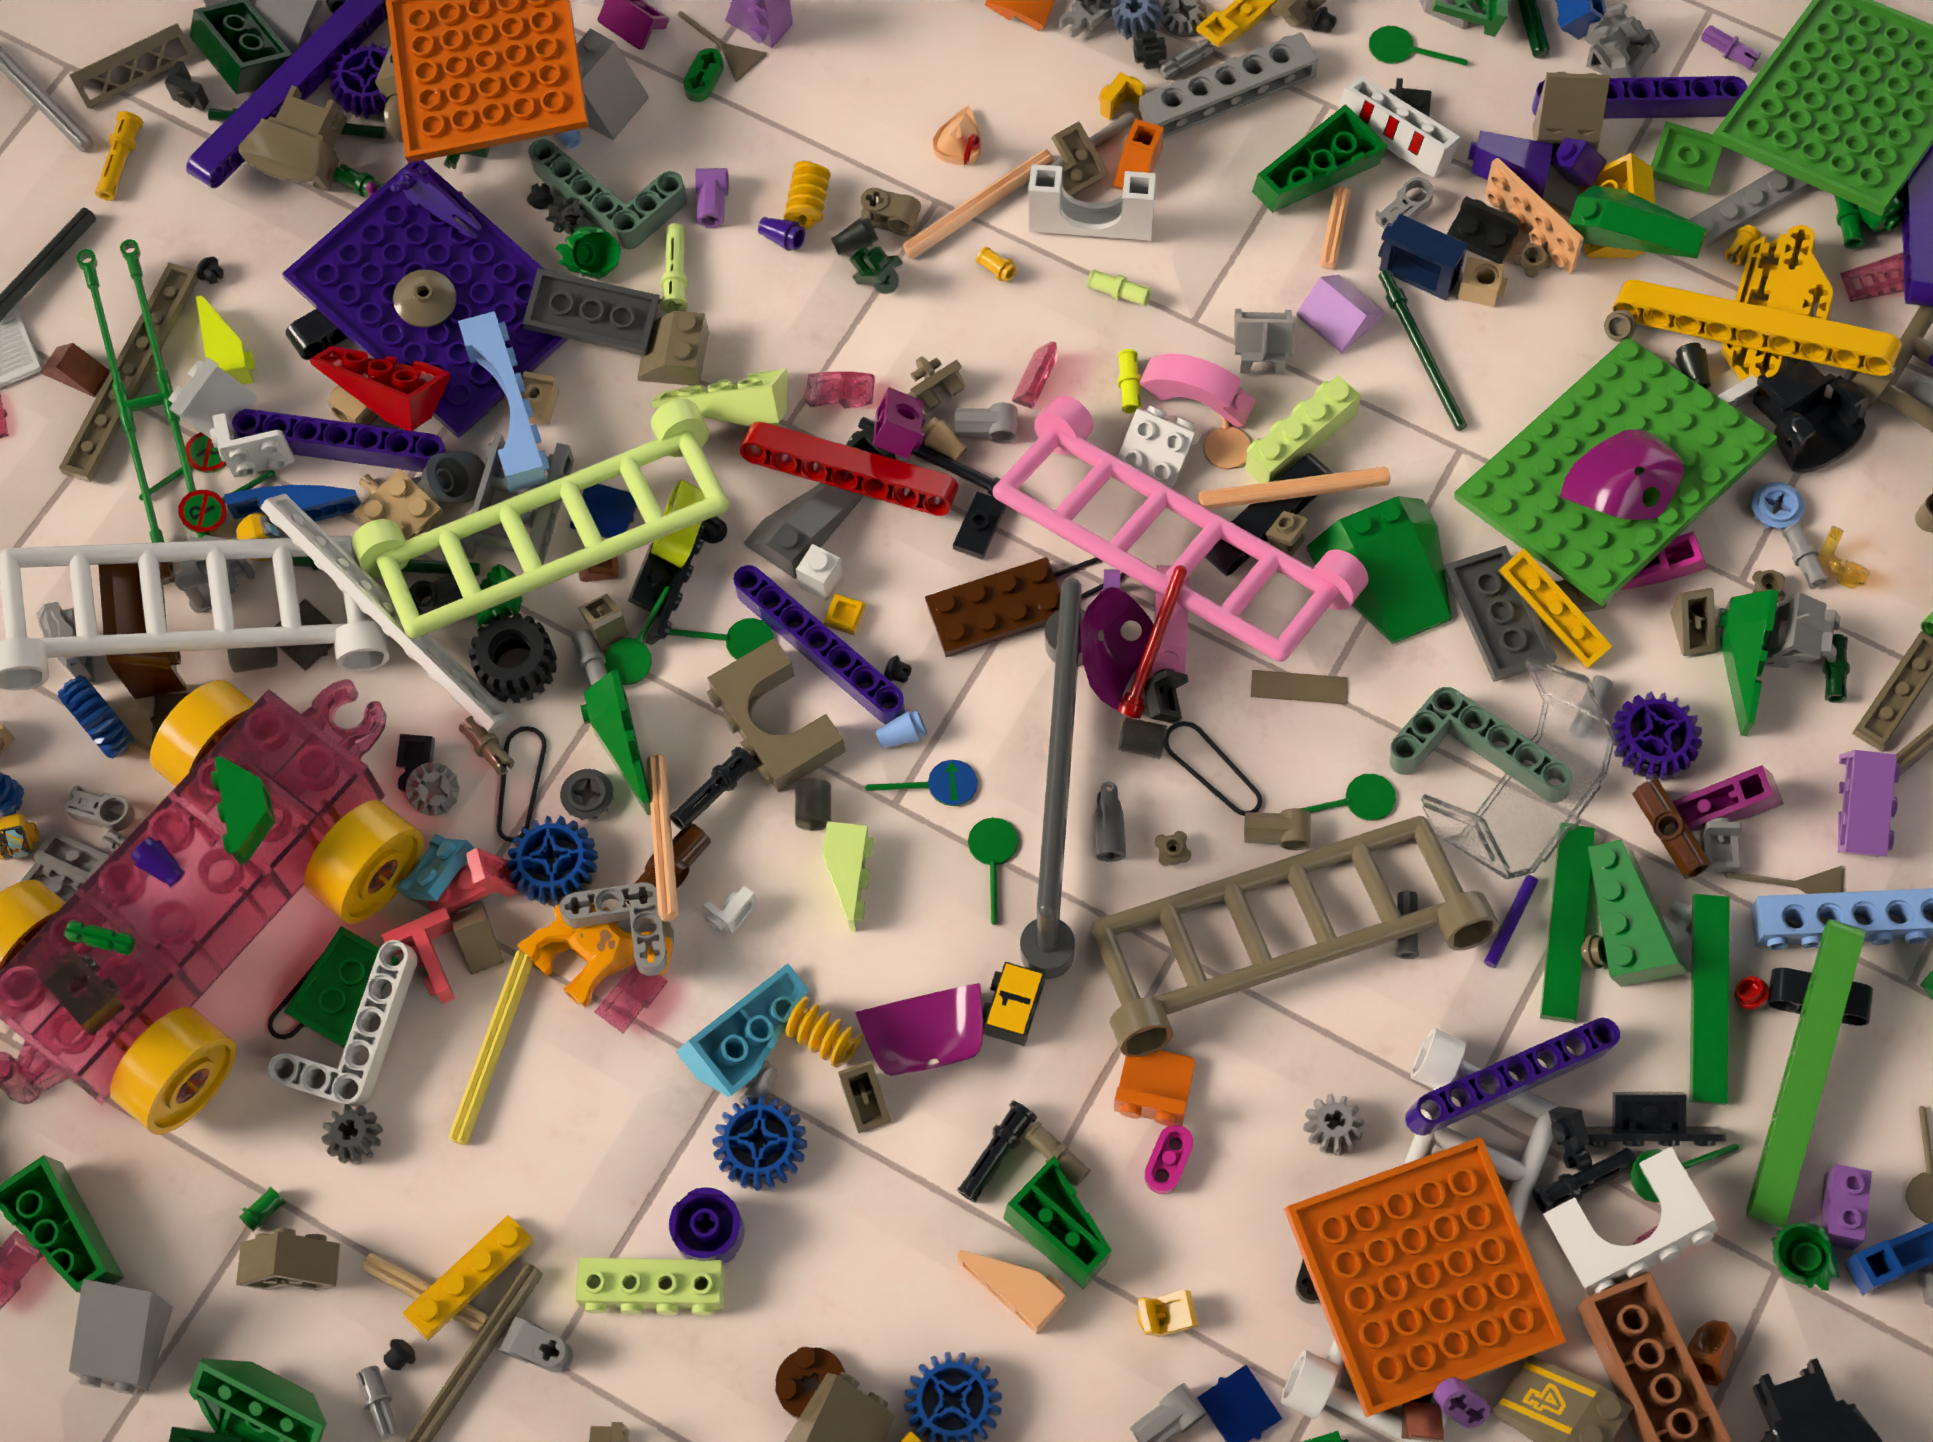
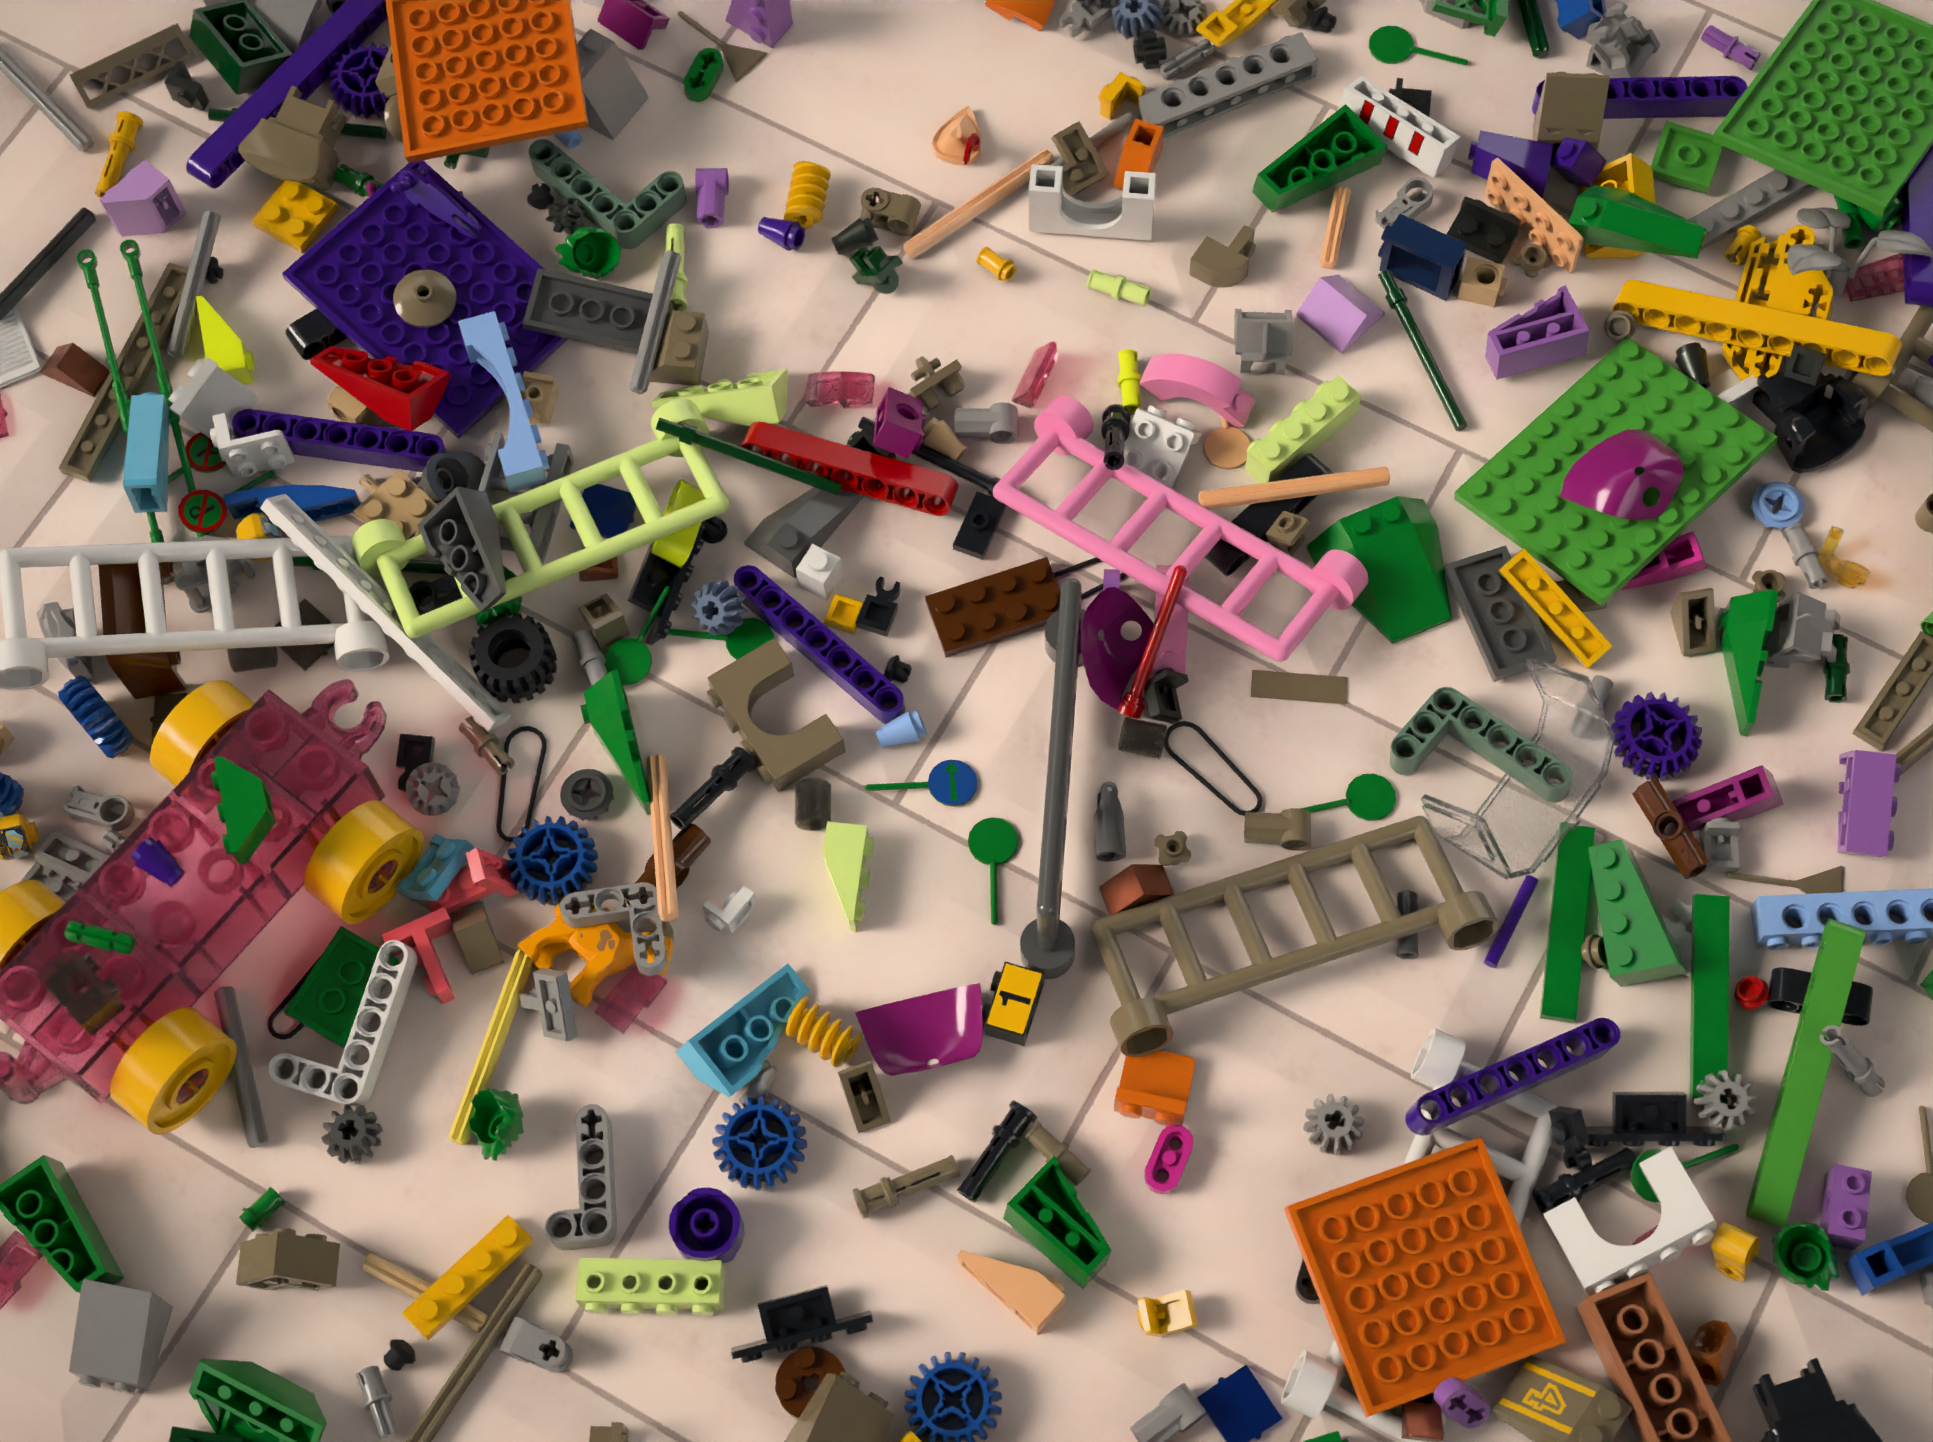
(143, 202): none -> lavender slope
(147, 453): none -> medium azure slope
(193, 284): none -> light grey axle
(242, 1069): none -> light grey axle
(295, 215): none -> yellow plate
(467, 541): none -> dark grey wedge
(496, 1121): none -> green hair
(554, 1002): none -> light grey hinge
(588, 1177): none -> light grey beam
(655, 322): none -> light grey axle
(688, 434): none -> dark green bar
(718, 607): none -> sand blue gear
(796, 1319): none -> black bracket
(879, 611): none -> black plate
(884, 1193): none -> dark tan pin
(1115, 432): none -> black pin
(1135, 887): none -> copper slope
(1221, 264): none -> dark tan brick
(1538, 338): none -> medium lavender wedge
(1721, 1112): none -> light grey gear
(1734, 1250): none -> yellow piece
(1805, 364): none -> pearl dark grey plate
(1812, 257): none -> light grey plant
(1856, 1066): none -> light grey pin

